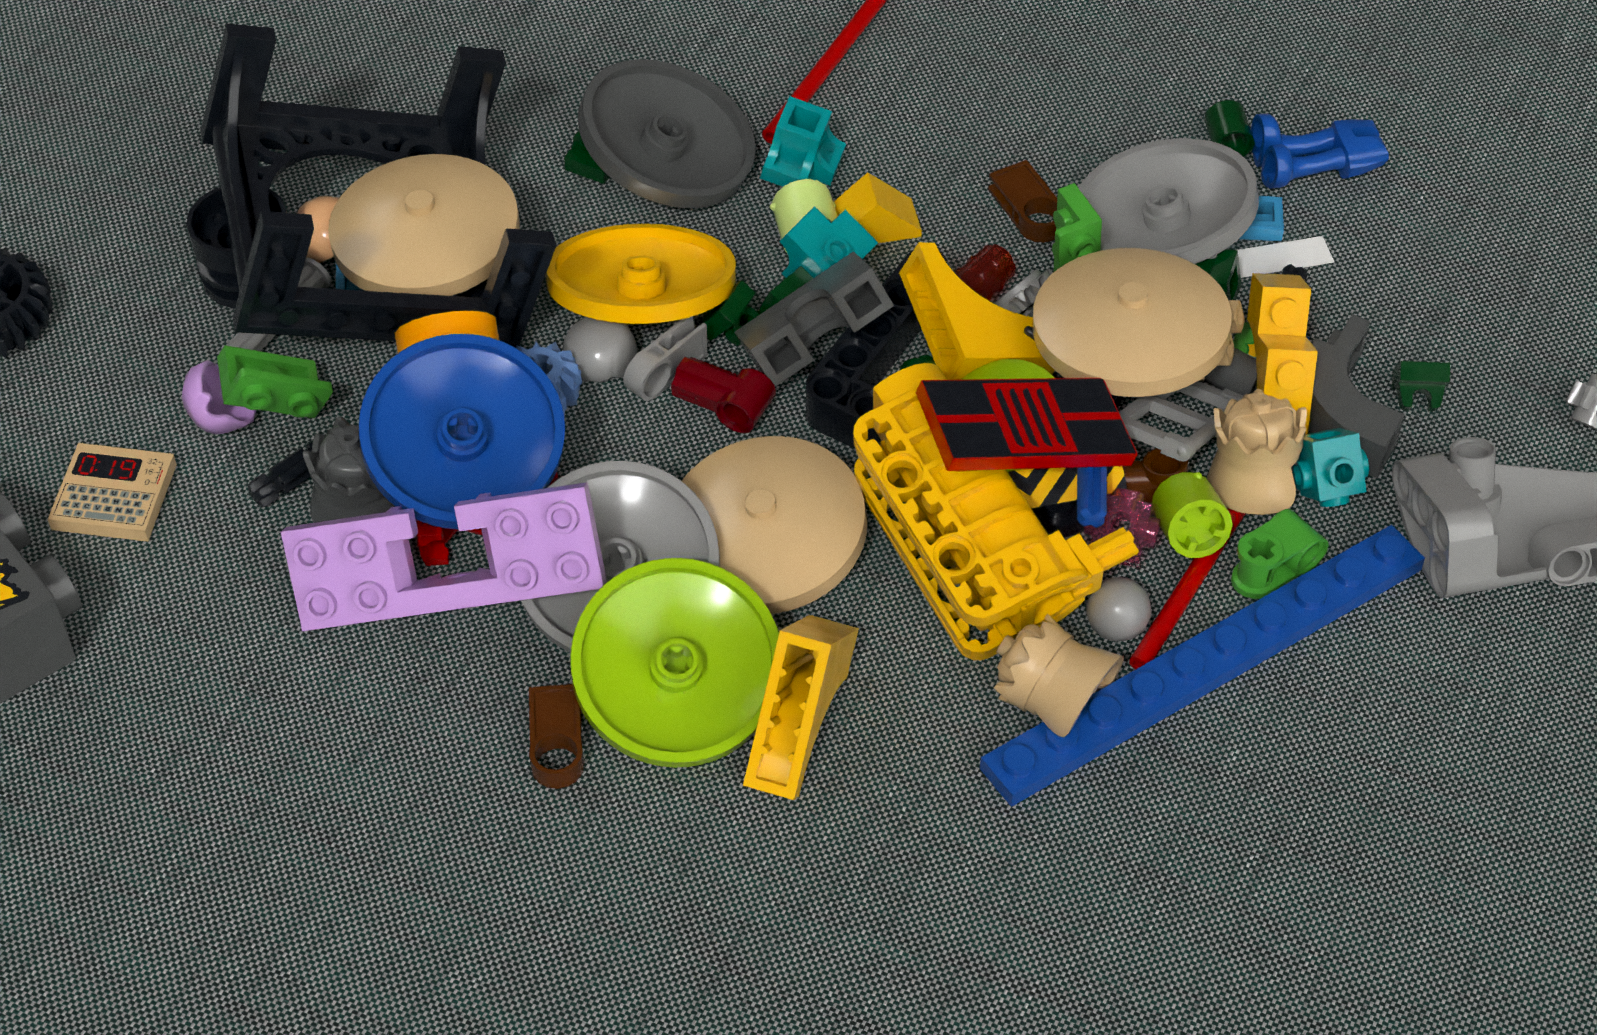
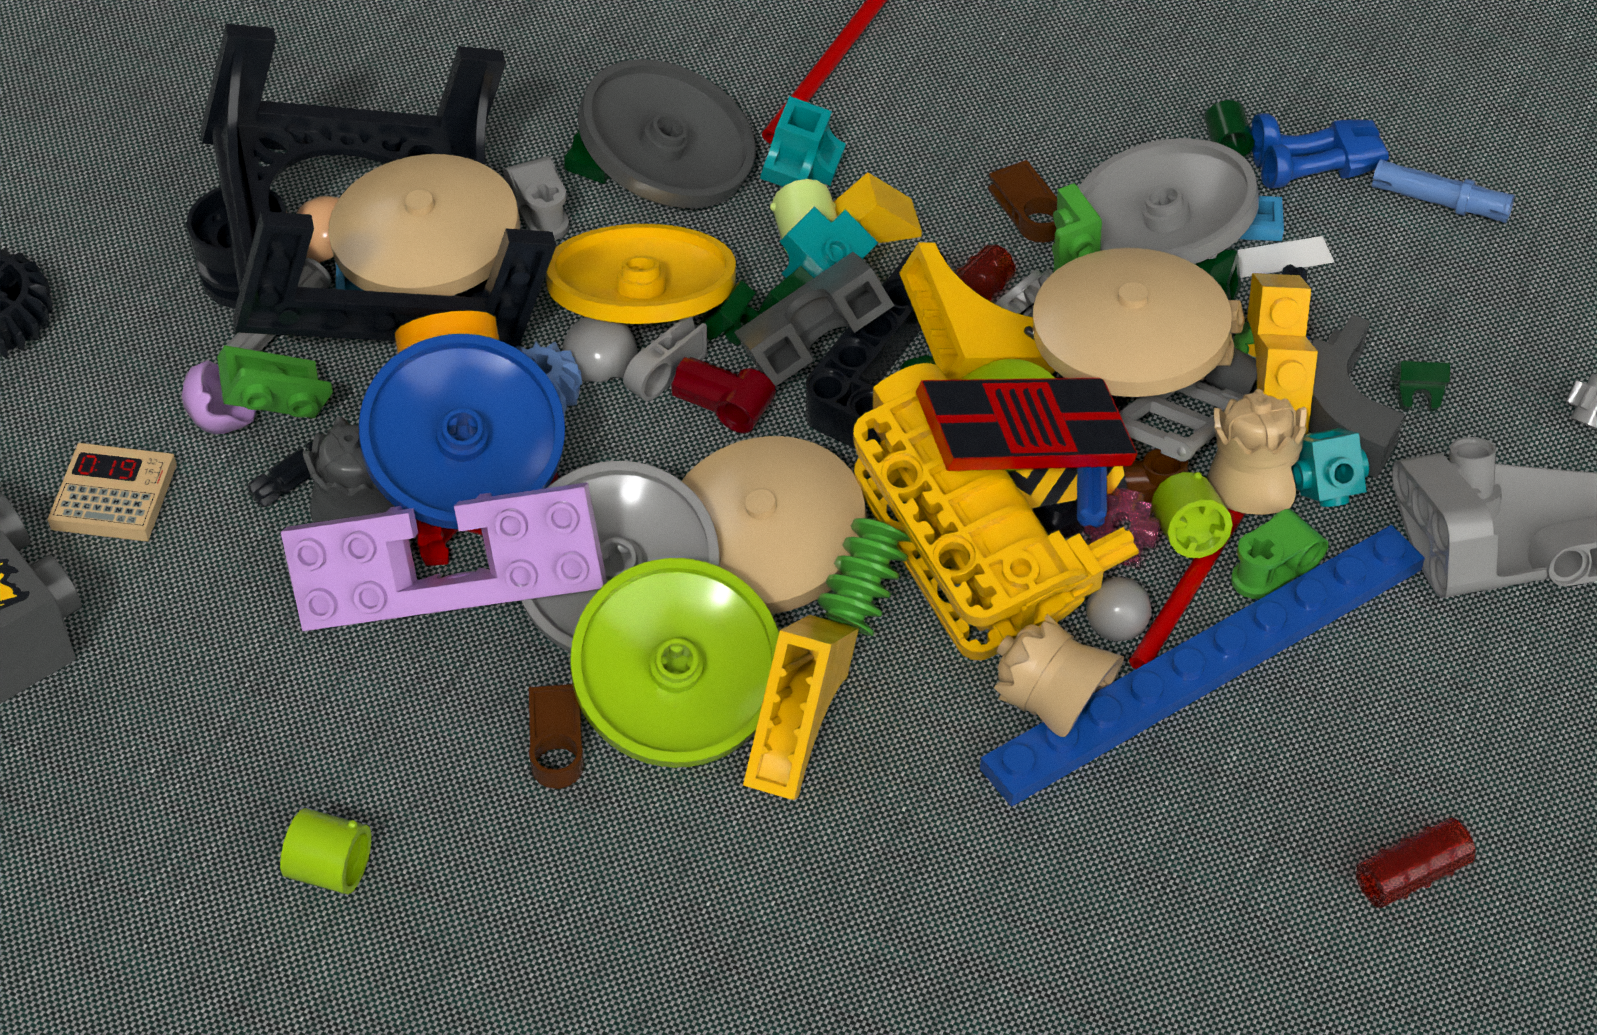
(325, 851): none -> lime piece
(539, 195): none -> light grey piece
(863, 573): none -> bright green piece
(1415, 862): none -> clear red axle
(1444, 191): none -> medium blue pin

